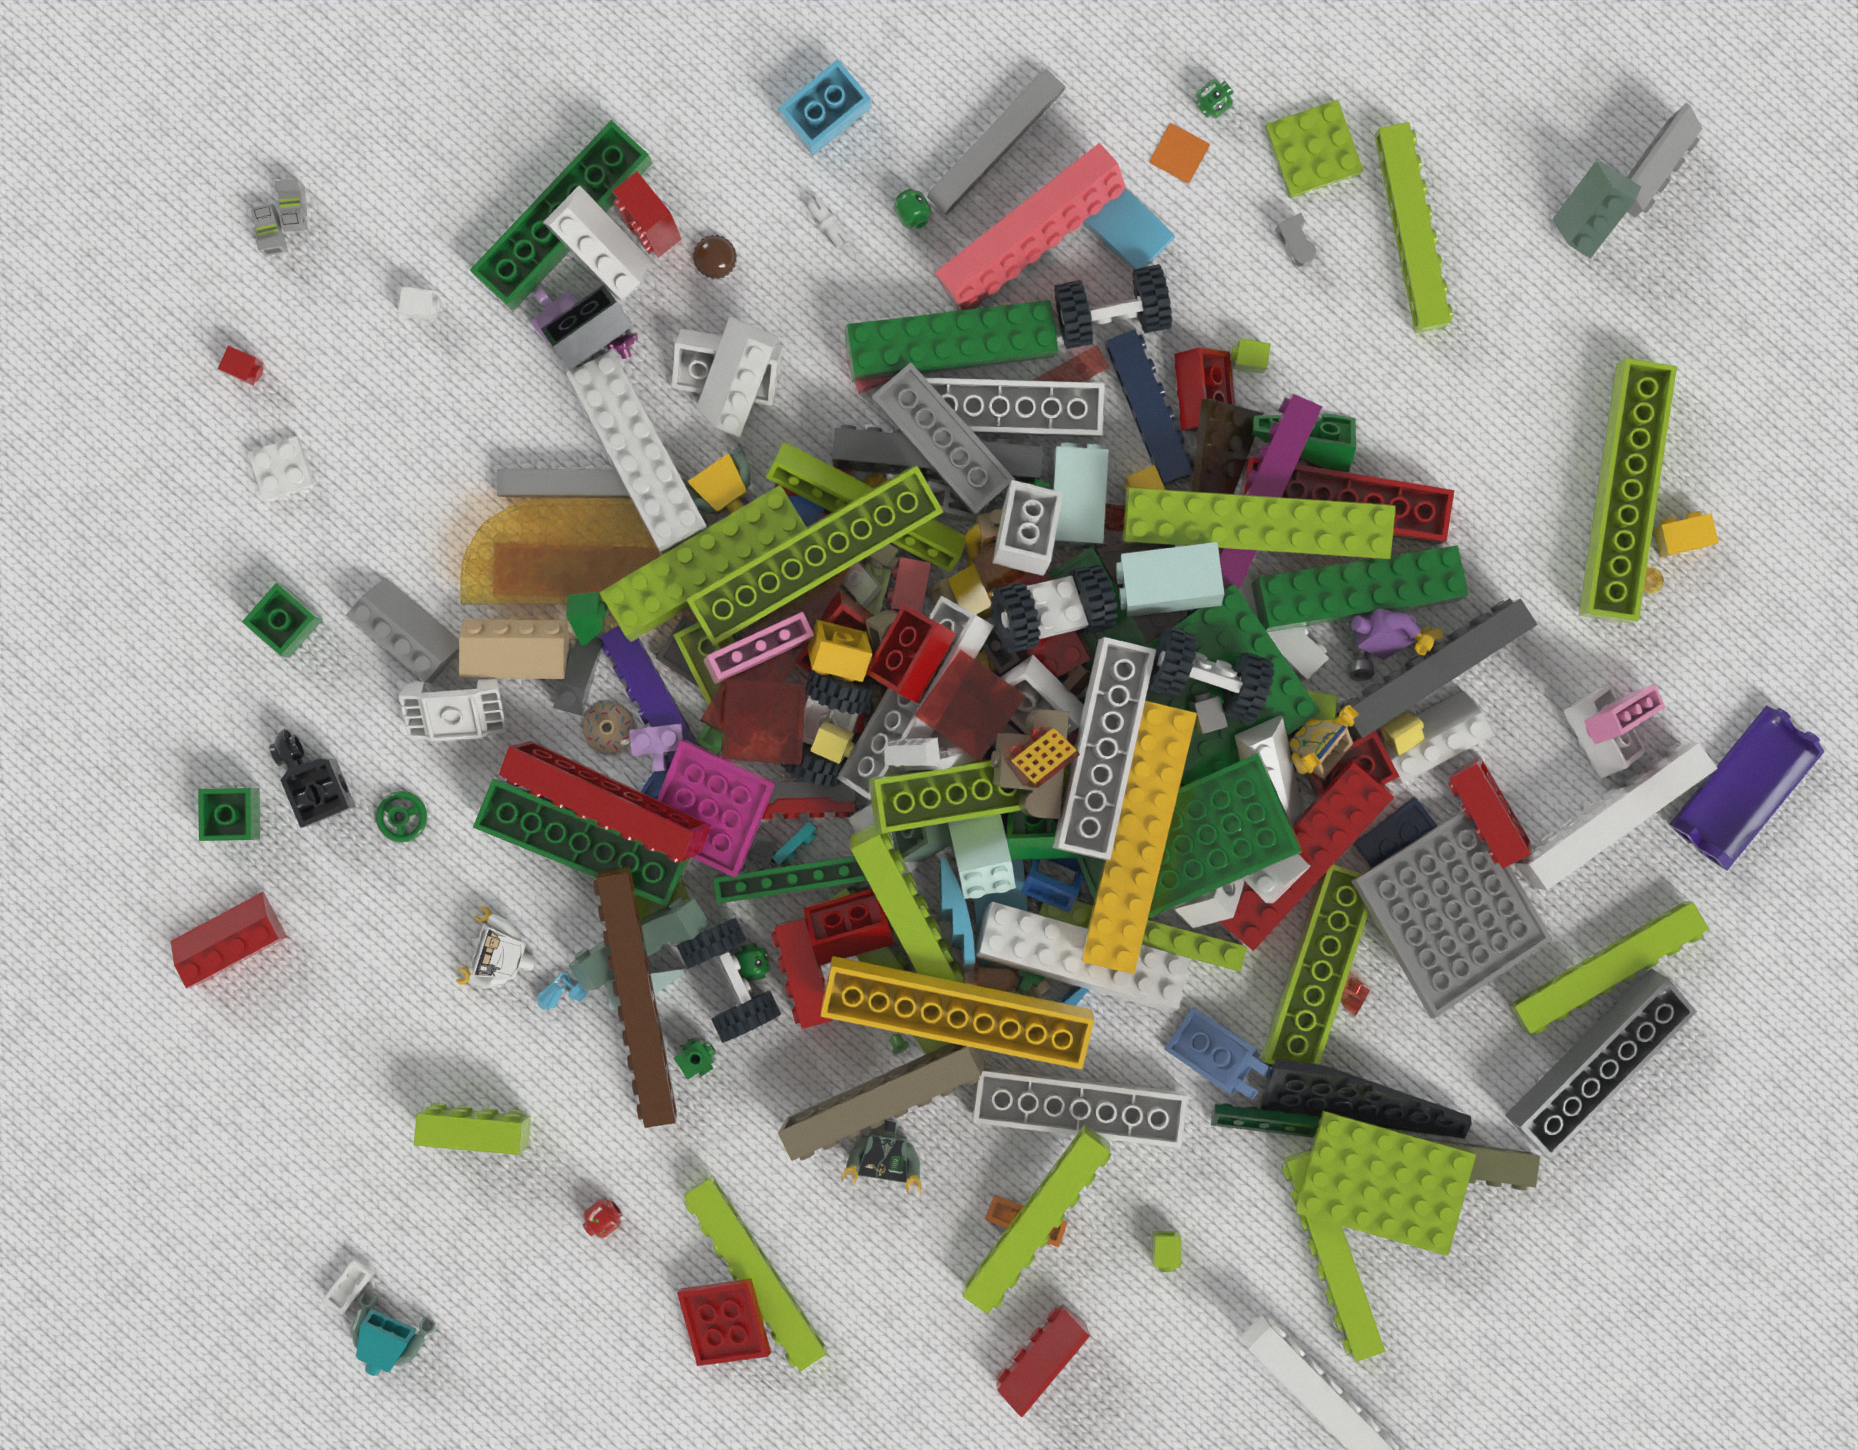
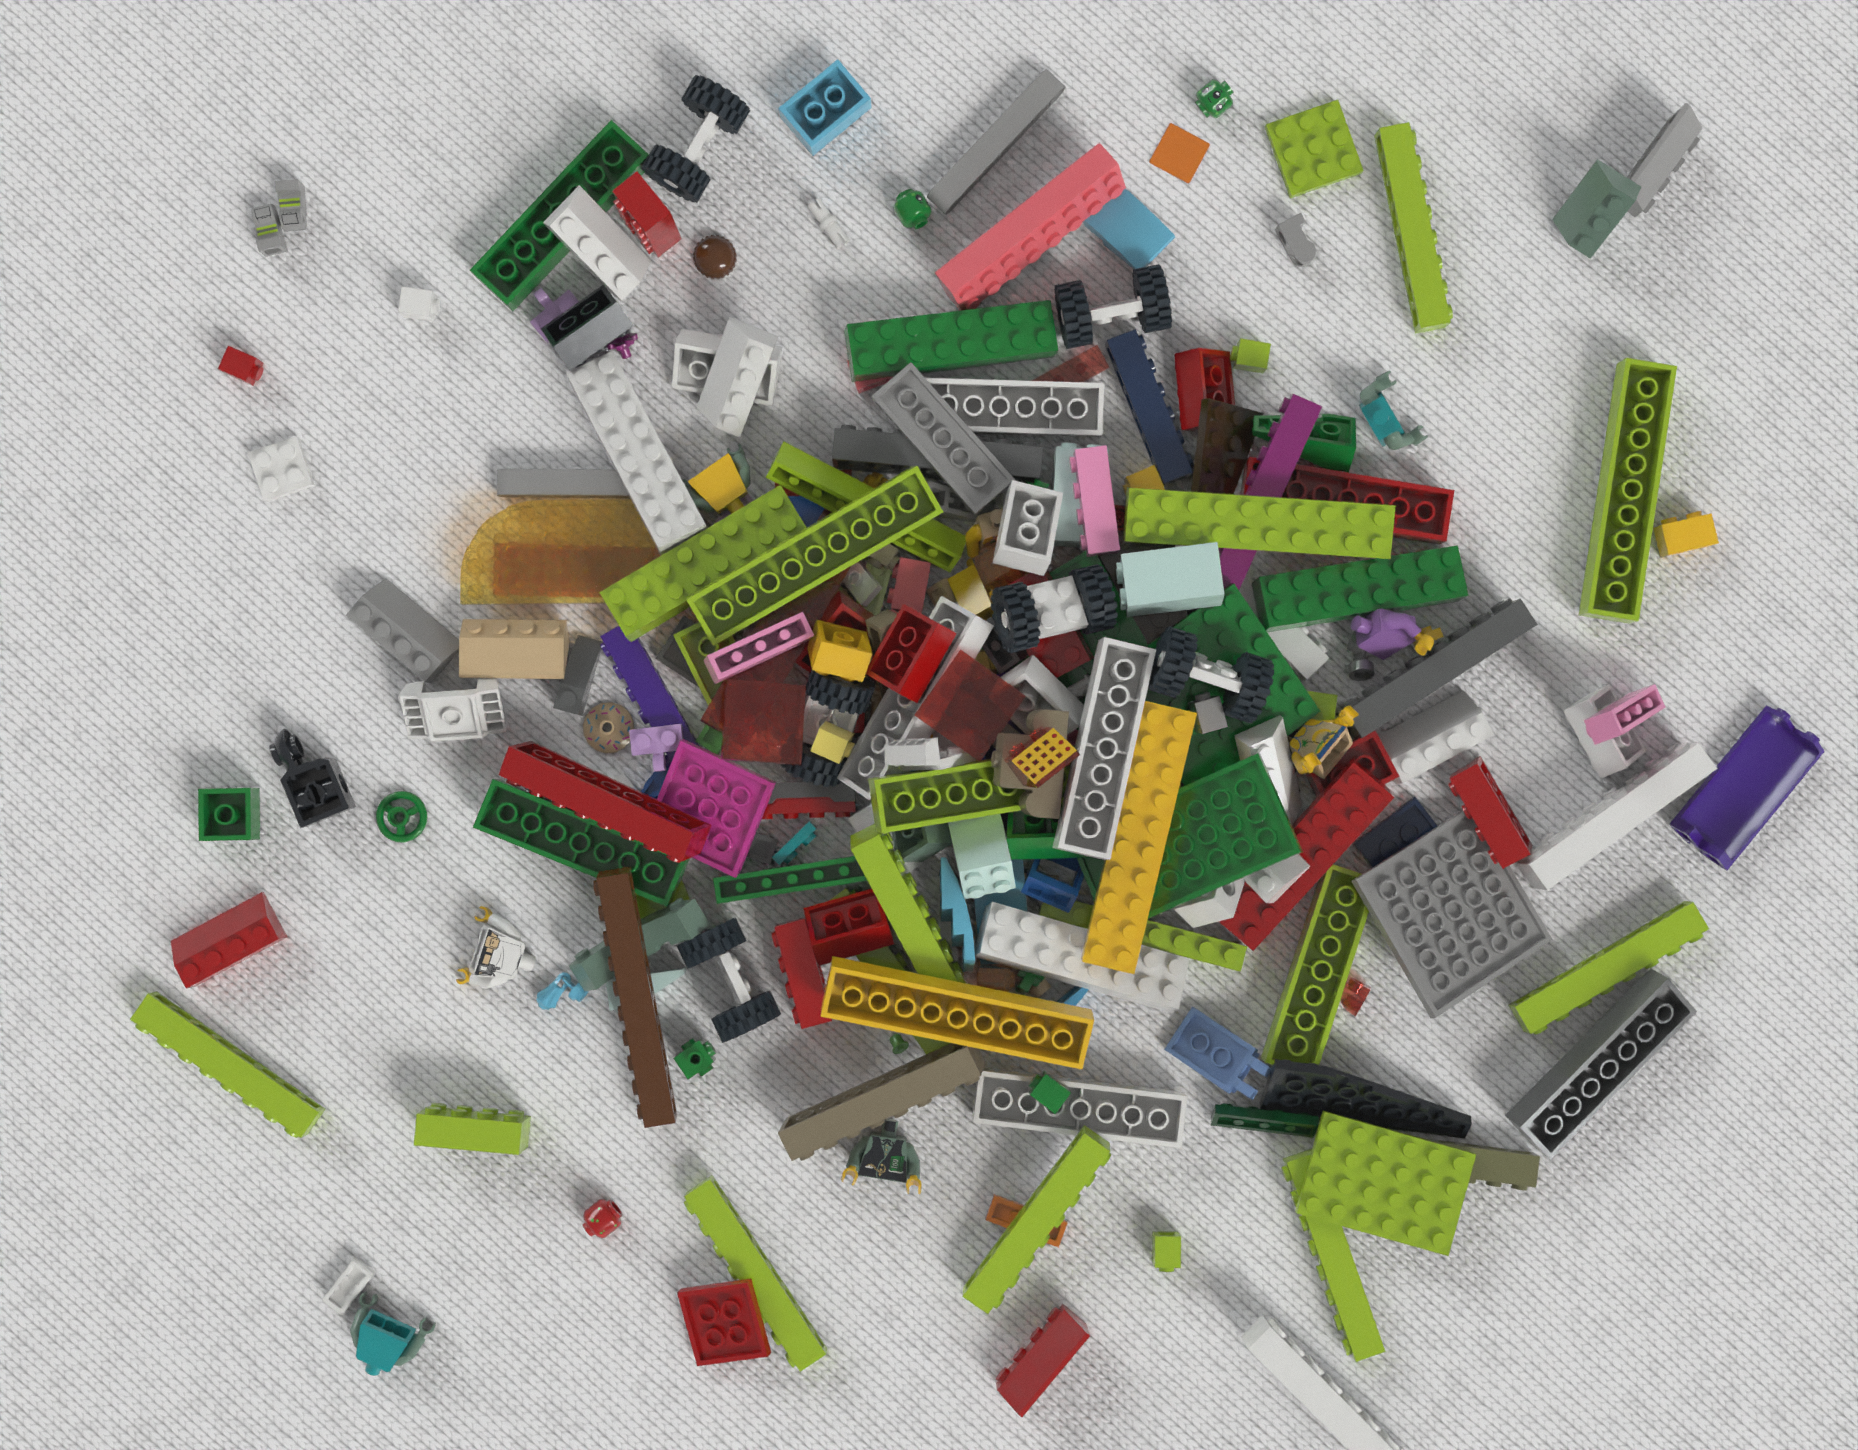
(227, 1064): none -> lime brick
(282, 620): green brick -> none
(586, 615): green slope -> none
(720, 111): none -> black plate
(753, 962): green head -> none
(1048, 1091): none -> green brick
(1077, 680): reddish brown plate -> none
(1096, 501): none -> bright pink brick
(1382, 417): none -> torso
(1403, 732): light yellow brick -> none
(1658, 581): clear yellow plate -> none

